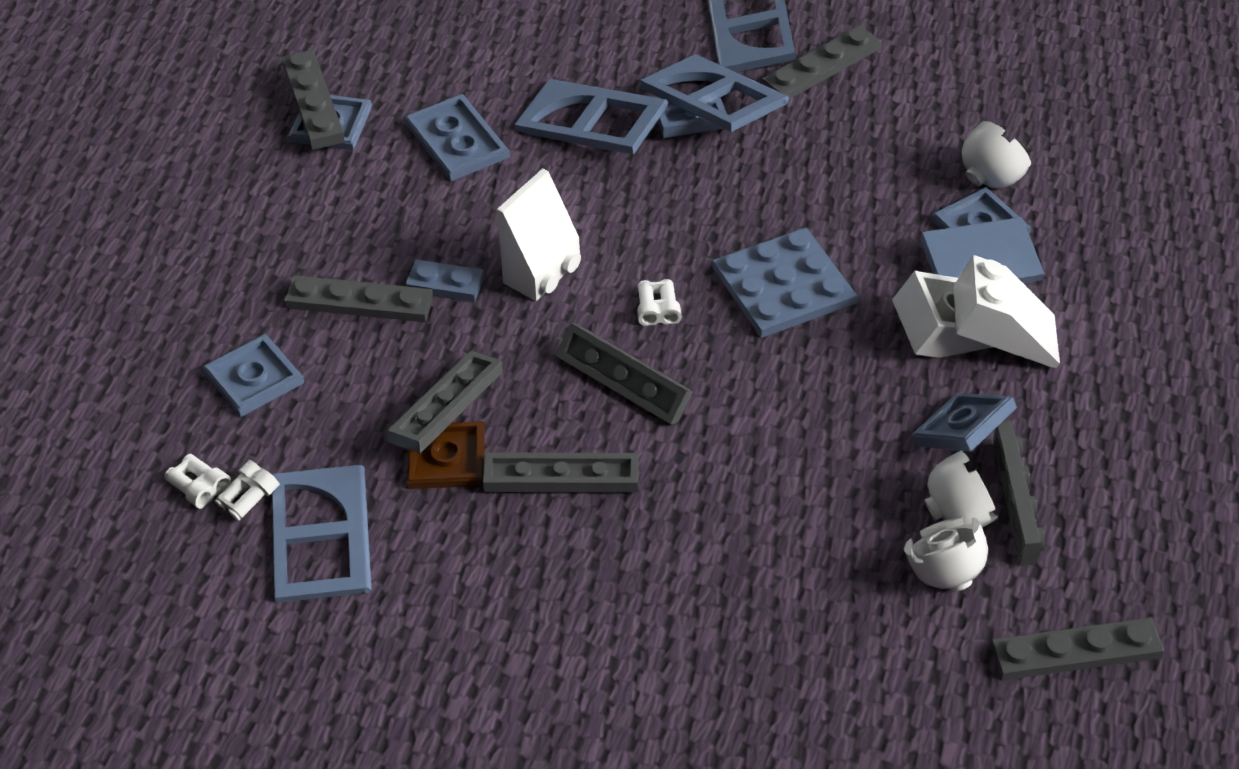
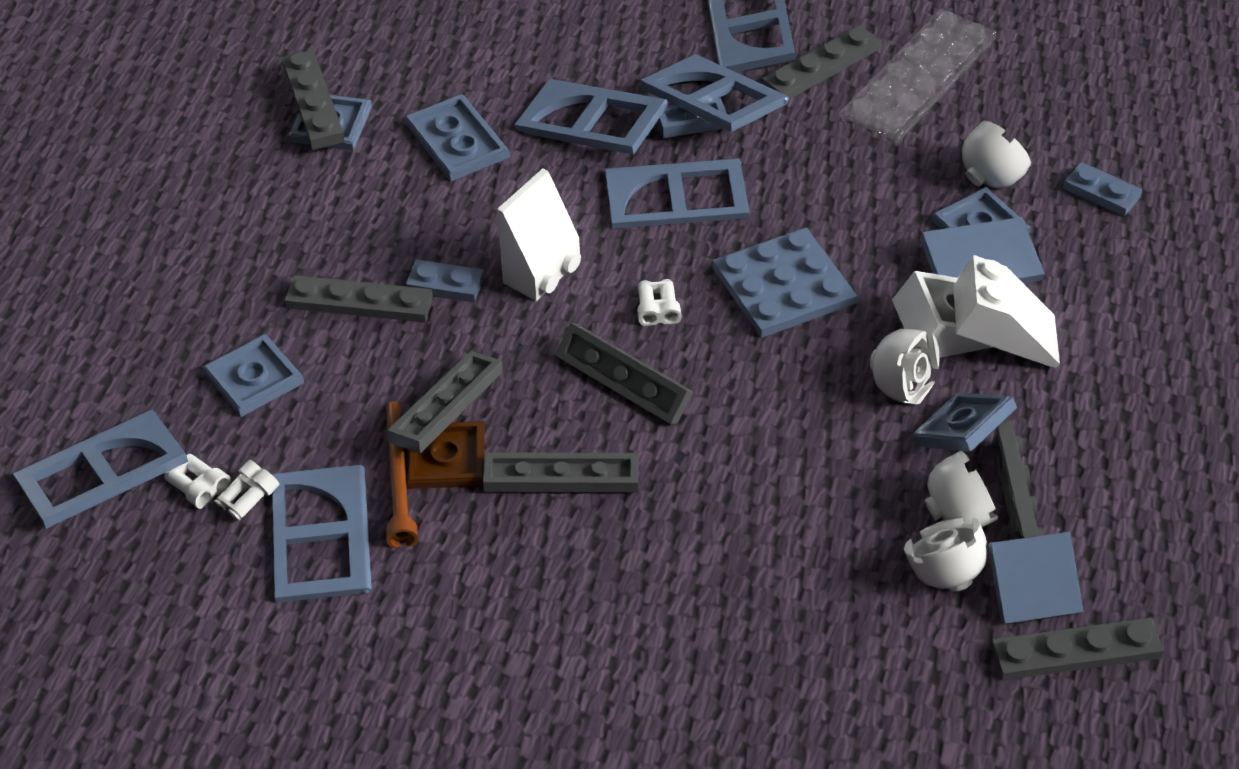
(141, 431): none -> sand blue window
(401, 524): none -> dark orange piece
(625, 181): none -> sand blue window
(903, 359): none -> white cylinder
(917, 76): none -> clear plate
(1035, 577): none -> sand blue tile
(1102, 189): none -> sand blue plate

